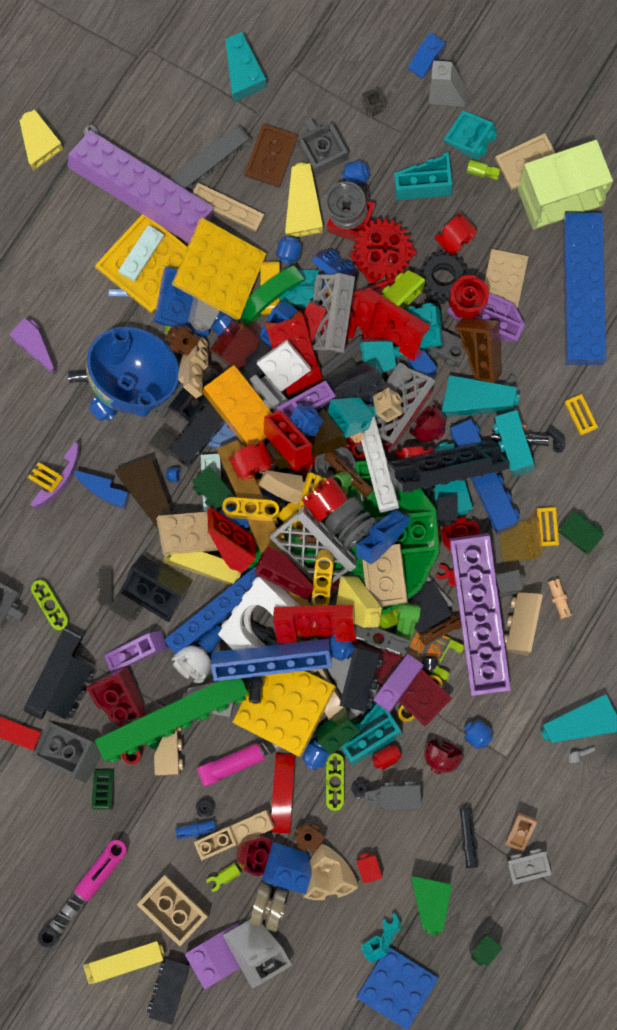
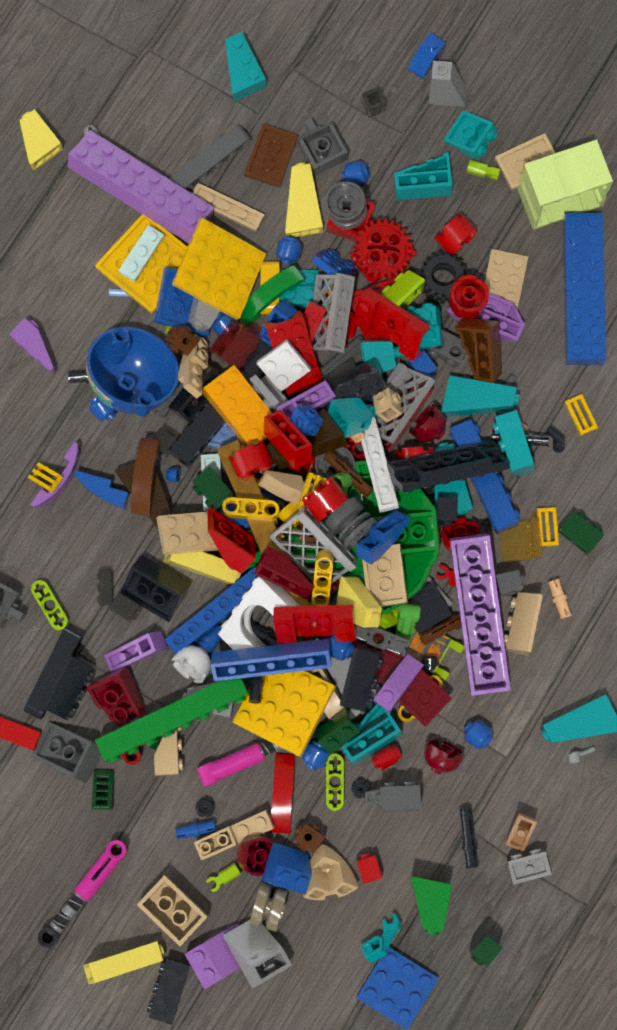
(143, 476): none -> reddish brown slope

